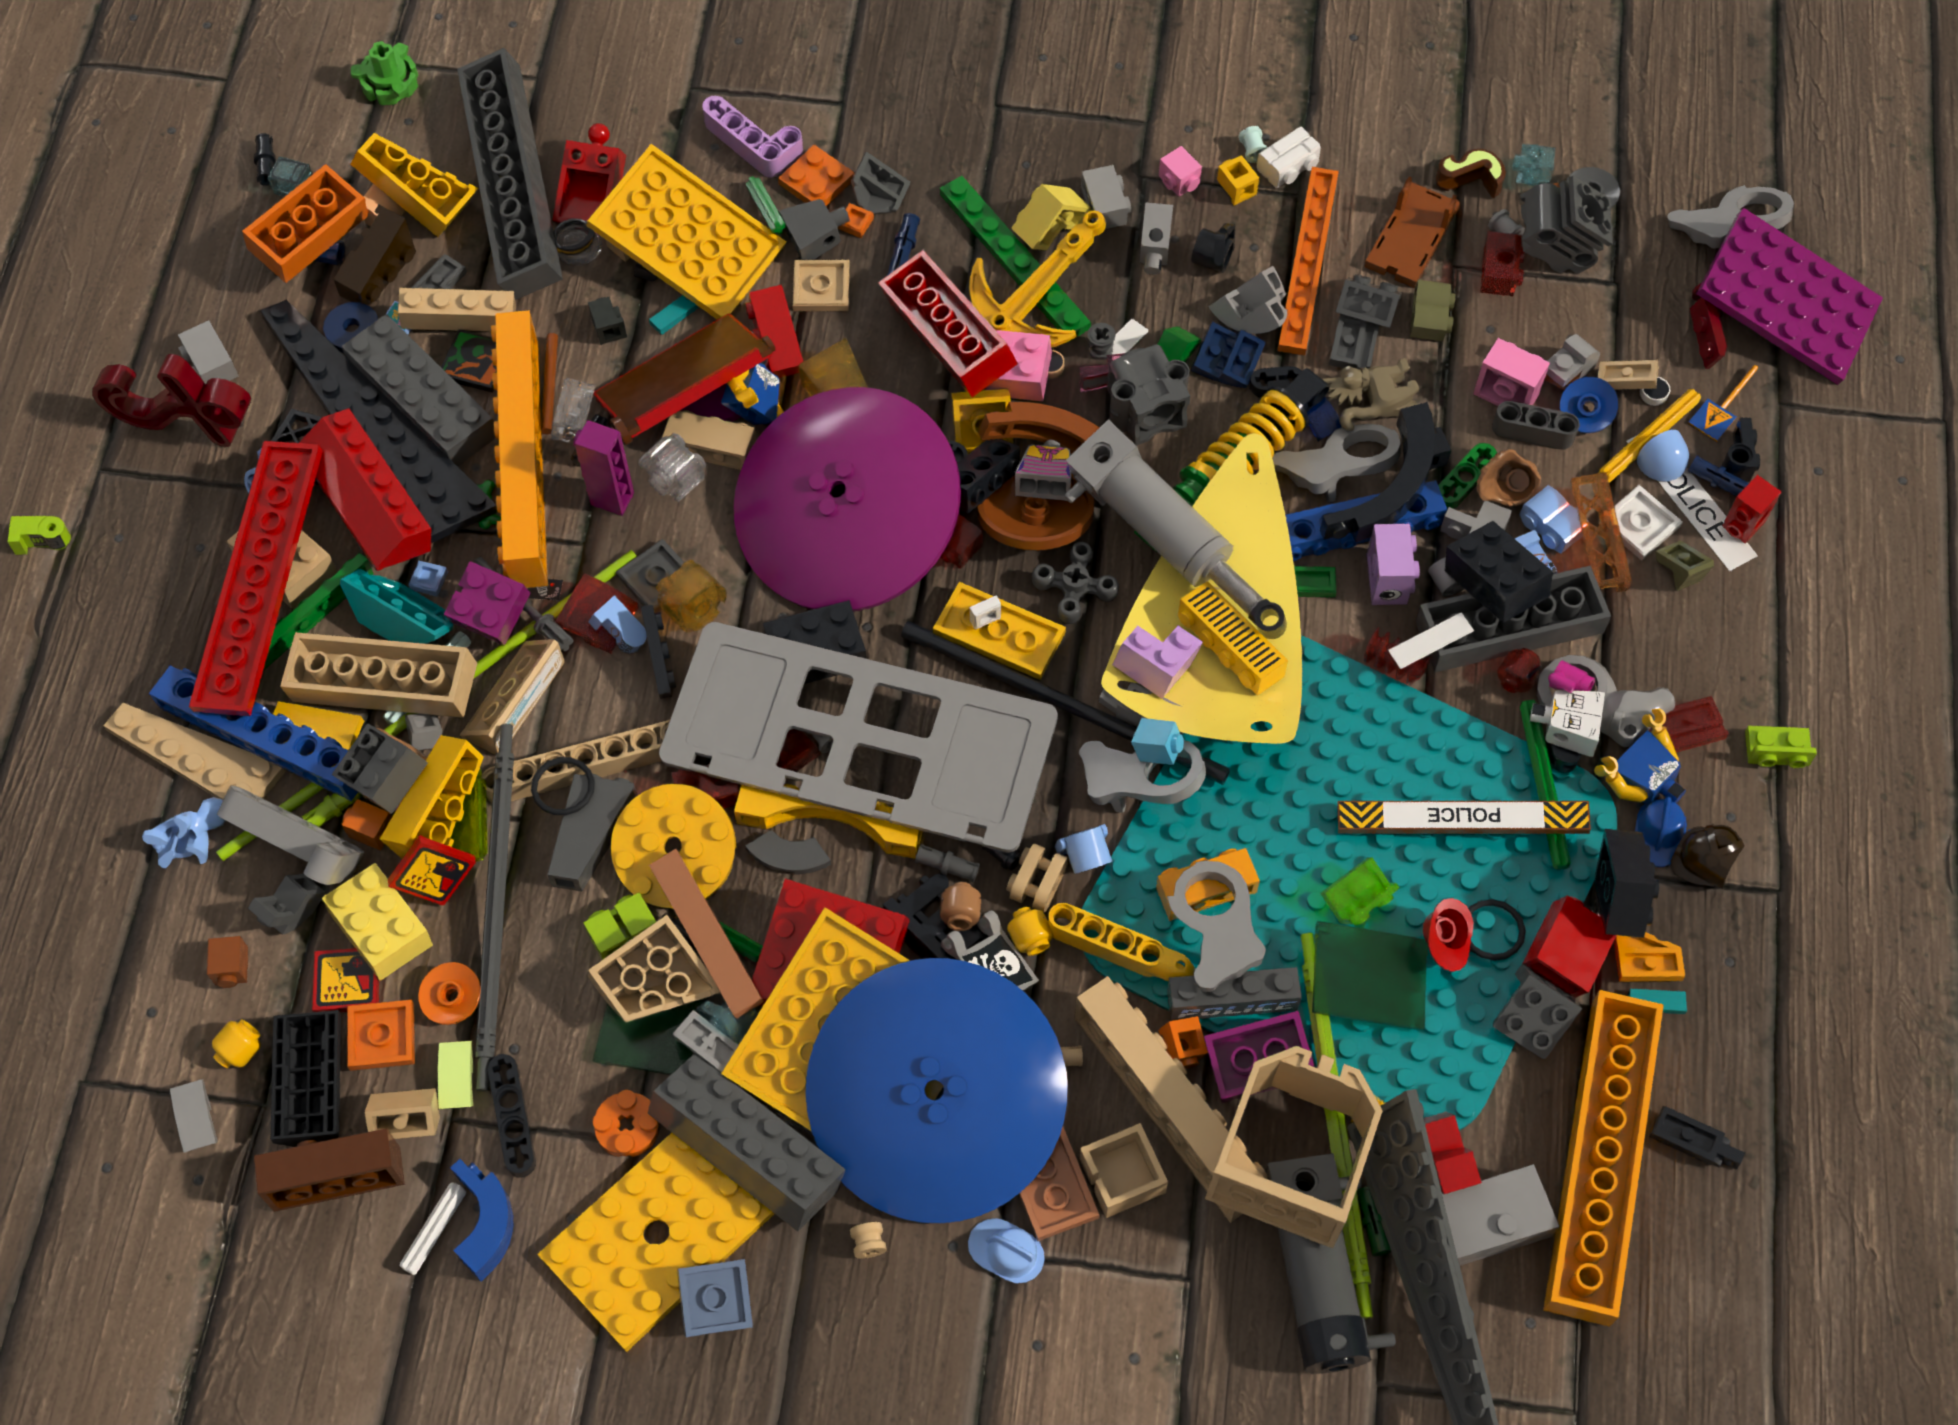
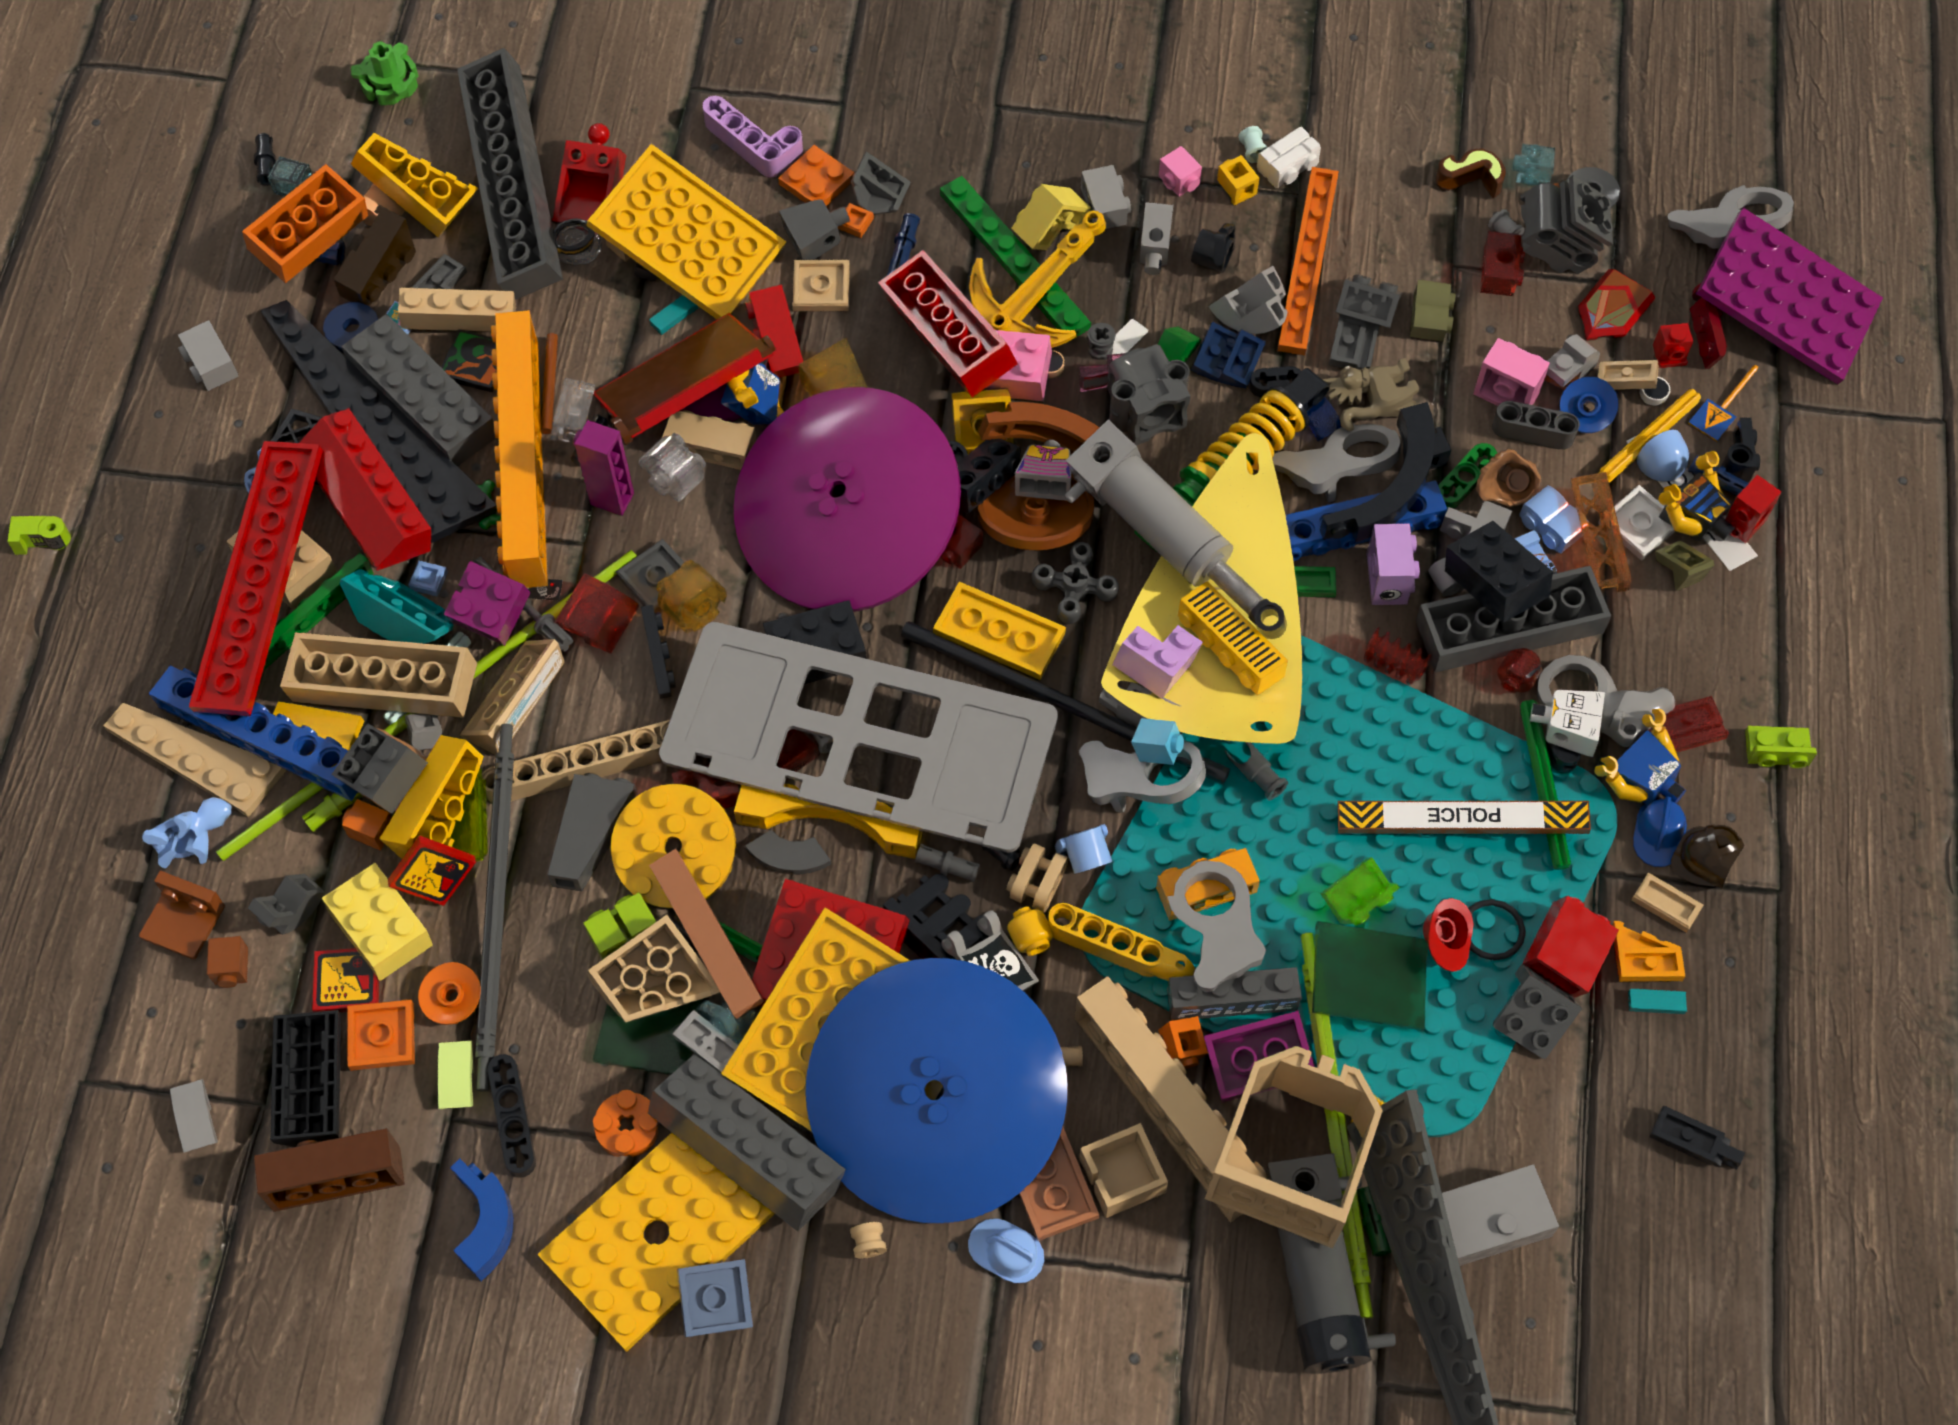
(182, 916): none -> dark orange bracket
(213, 406): dark red piece -> none
(236, 1044): yellow head -> none
(328, 856): light grey beam -> none
(404, 1113): tan brick -> none
(432, 1228): white axle -> none
(562, 760): black piece -> none
(607, 320): pearl dark grey brick -> none
(620, 624): light blue leg -> none
(765, 205): green axle -> none
(960, 906): medium nougat head -> none
(985, 612): white tile -> none
(1259, 770): none -> dark grey piece
(1416, 222): dark orange piece -> none
(1430, 640): white sticker -> none
(1453, 1162): red brick -> none
(1570, 678): dark pink piece -> none
(1604, 1159): light orange brick -> none
(1613, 306): none -> tile
(1625, 883): black brick -> none
(1667, 902): none -> tan tile
(1672, 345): none -> red brick
(1699, 504): none -> torso

